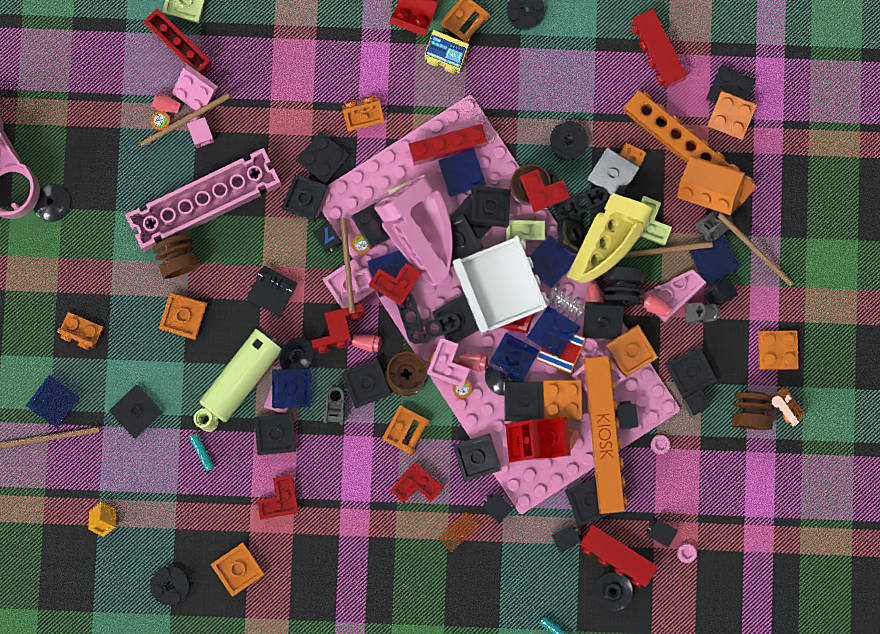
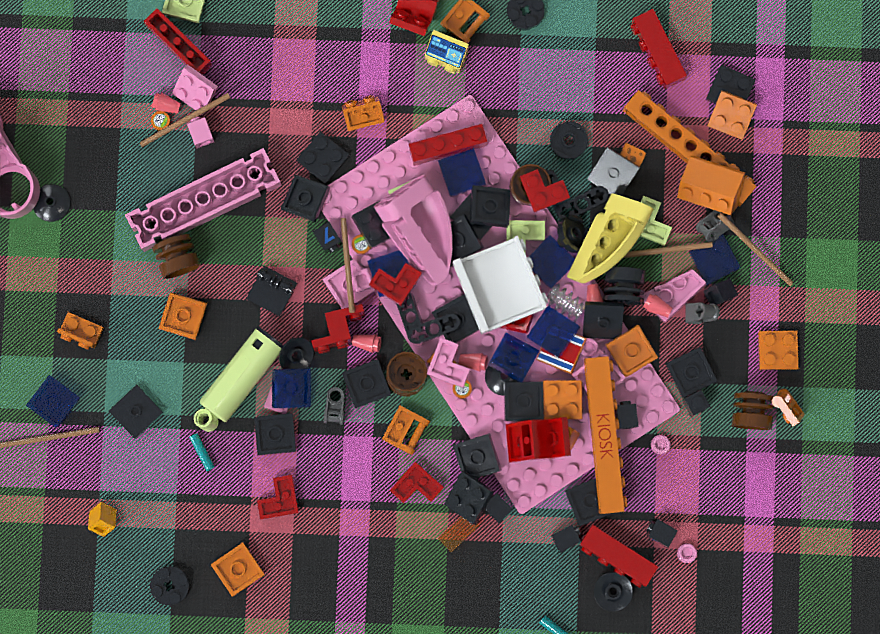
(469, 497): none -> black plate

